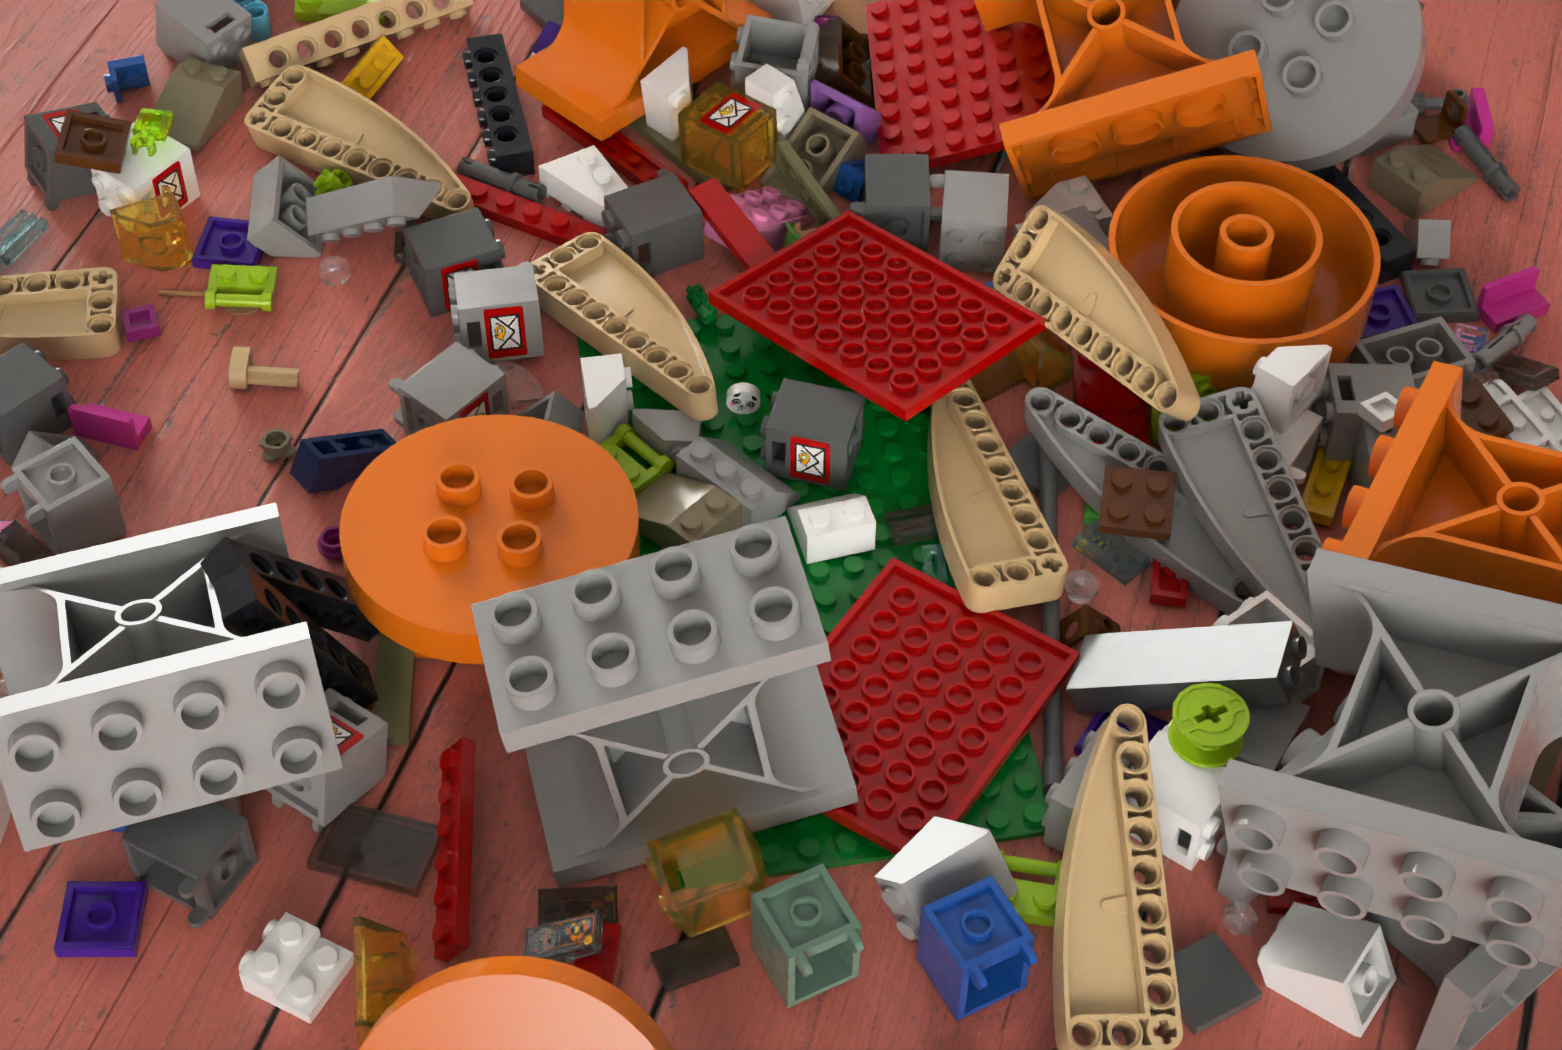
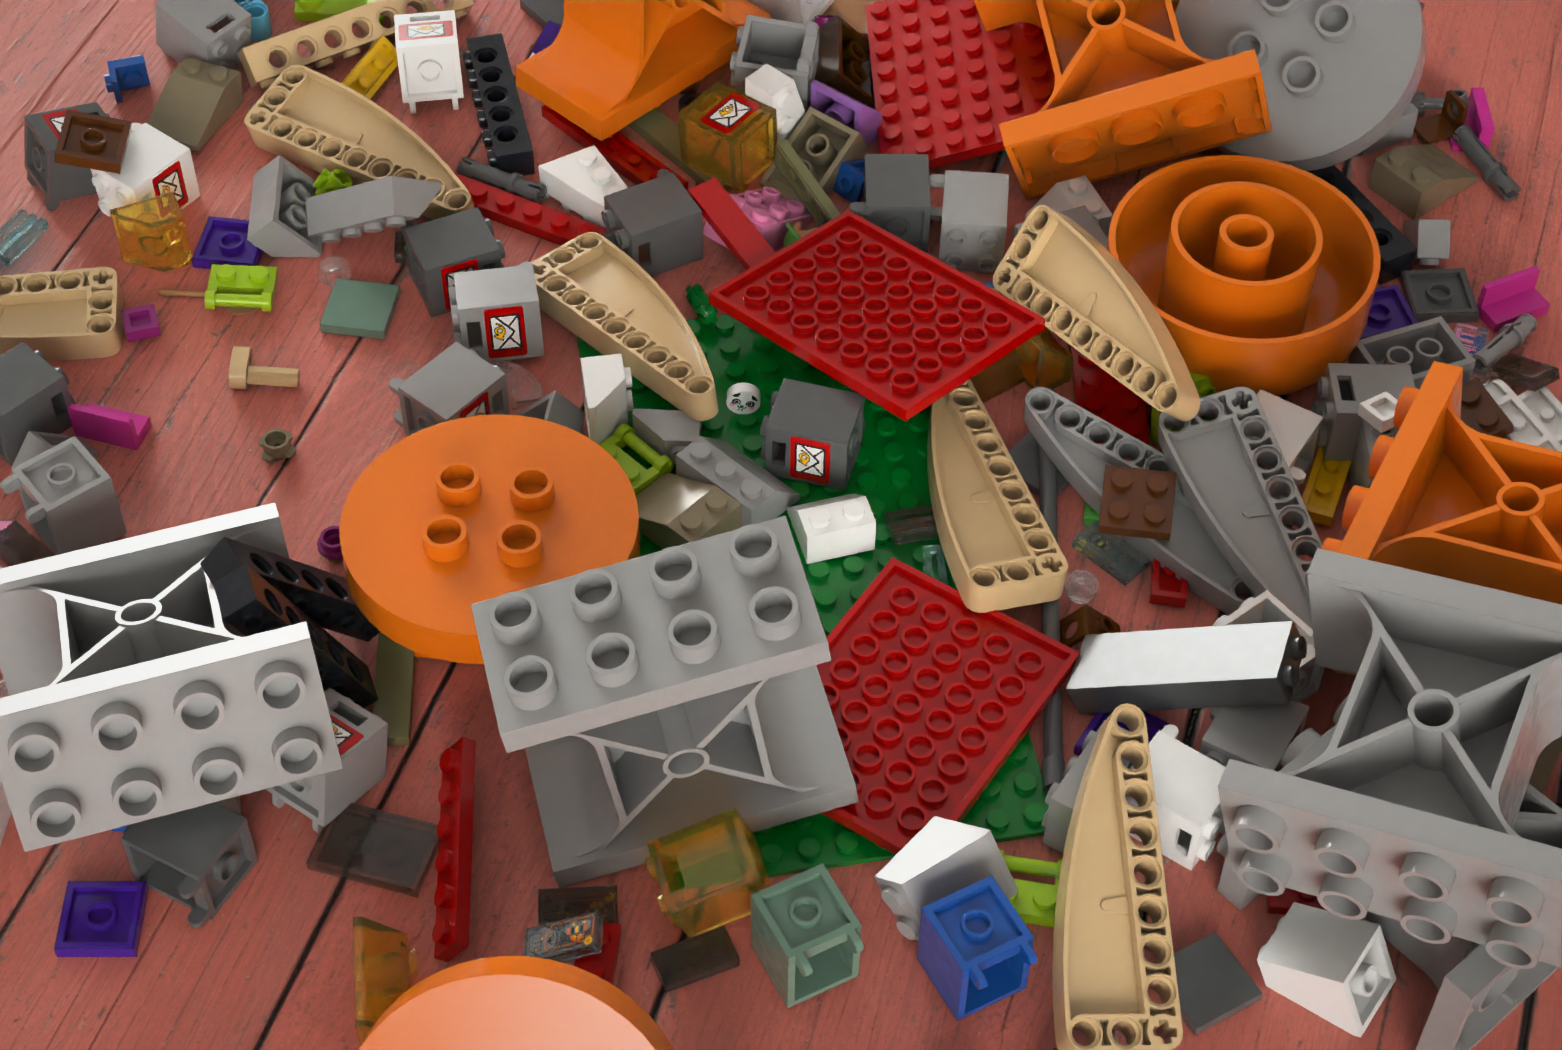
(151, 127): clear neon green plate -> none
(295, 967): white plate -> none
(337, 459): dark blue slope -> none
(360, 308): none -> sand green tile
(428, 57): none -> white container
(667, 93): white slope -> none
(1208, 725): lime piece -> none
(1240, 918): clear plate -> none
(1290, 382): white slope -> none

